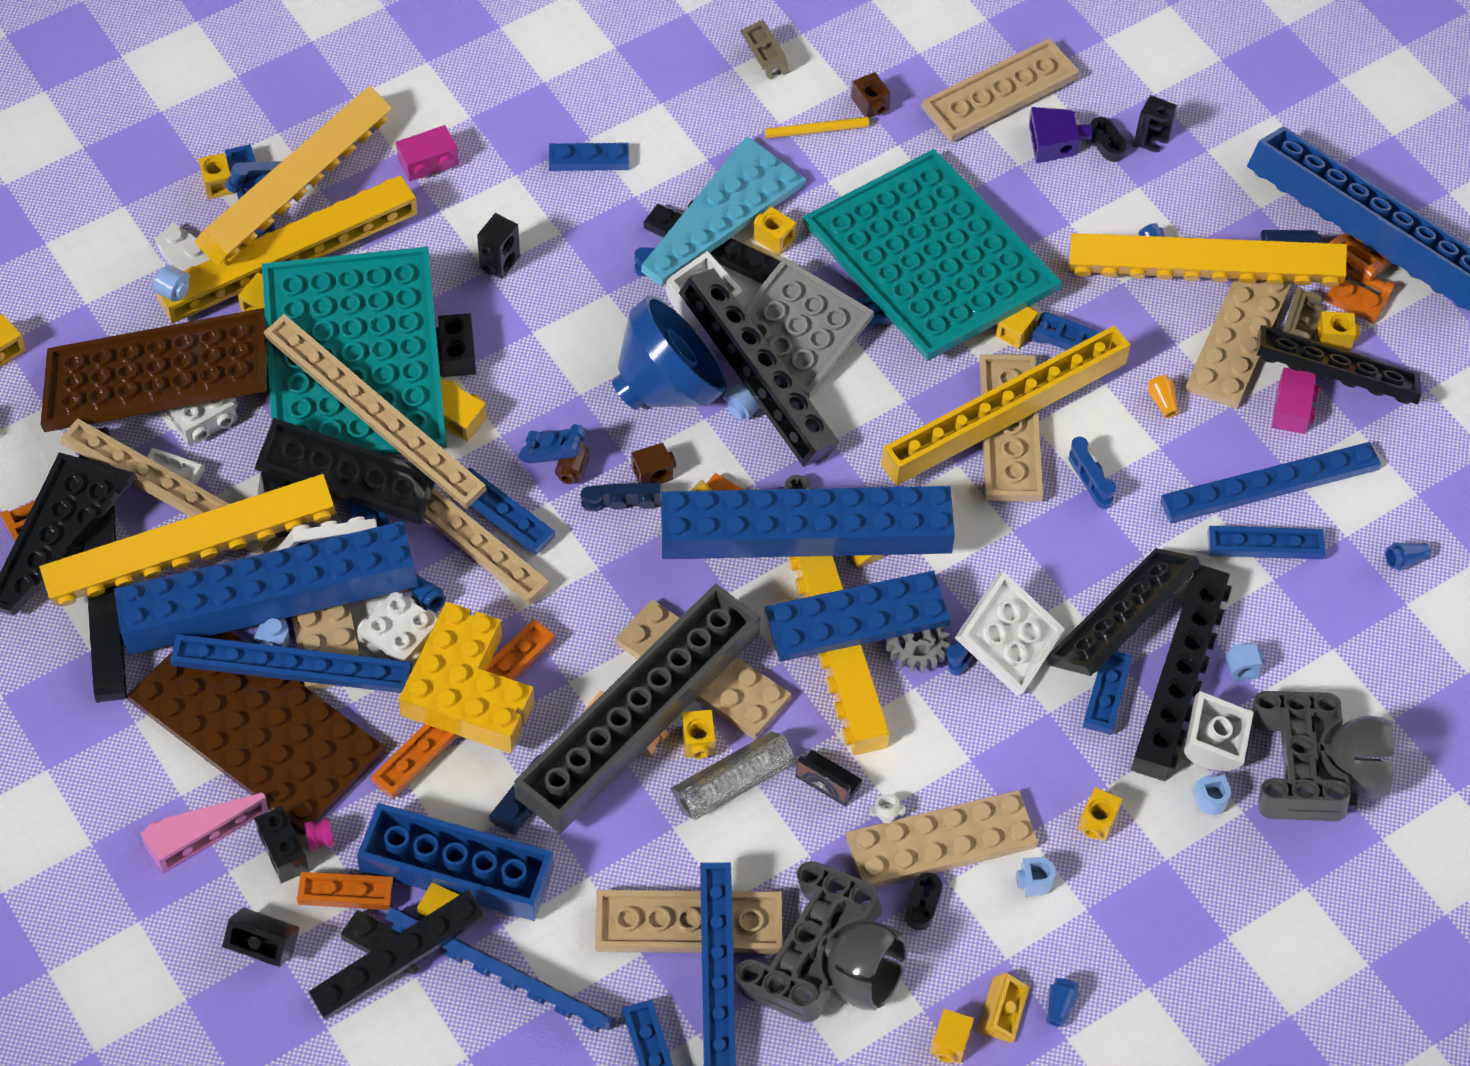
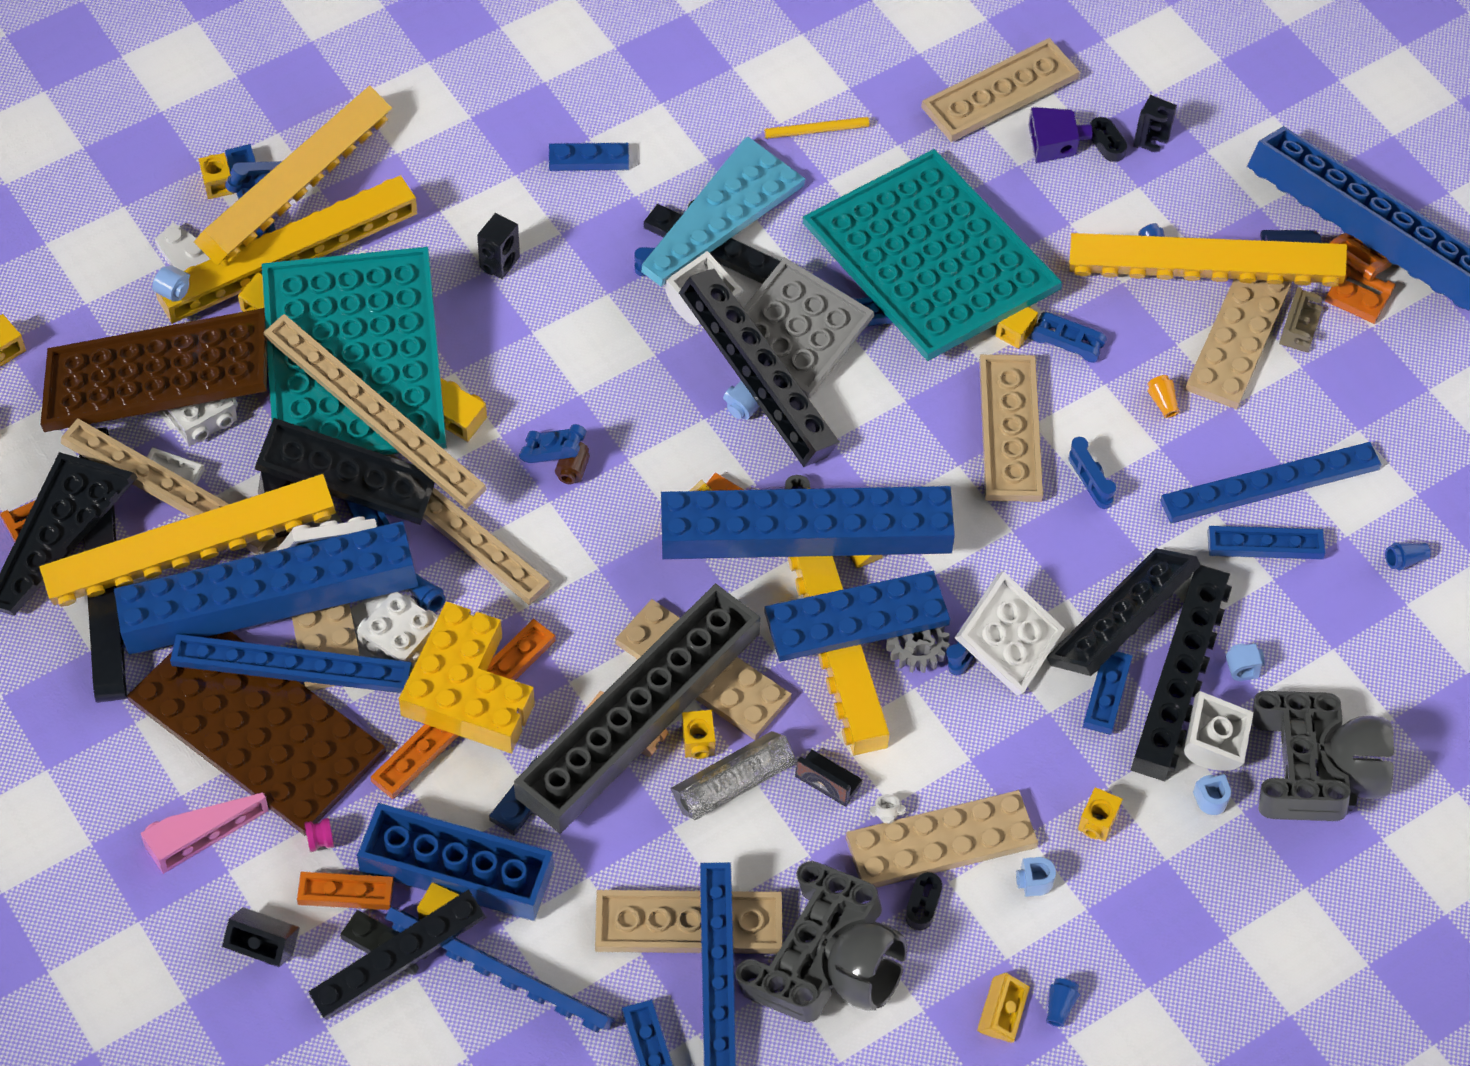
(273, 633): light blue plate -> none
(281, 844): black brick -> none
(427, 153): dark pink brick -> none
(456, 339): black brick -> none
(512, 517): blue plate -> none
(620, 495): dark blue hinge -> none
(653, 464): reddish brown brick -> none
(665, 360): blue cone -> none
(765, 48): dark tan hinge -> none
(774, 230): yellow brick -> none
(870, 95): reddish brown brick -> none
(951, 1036): yellow brick -> none
(1004, 405): yellow brick -> none
(1294, 401): dark pink brick -> none
(1337, 329): yellow brick -> none
(1338, 364): black plate -> none

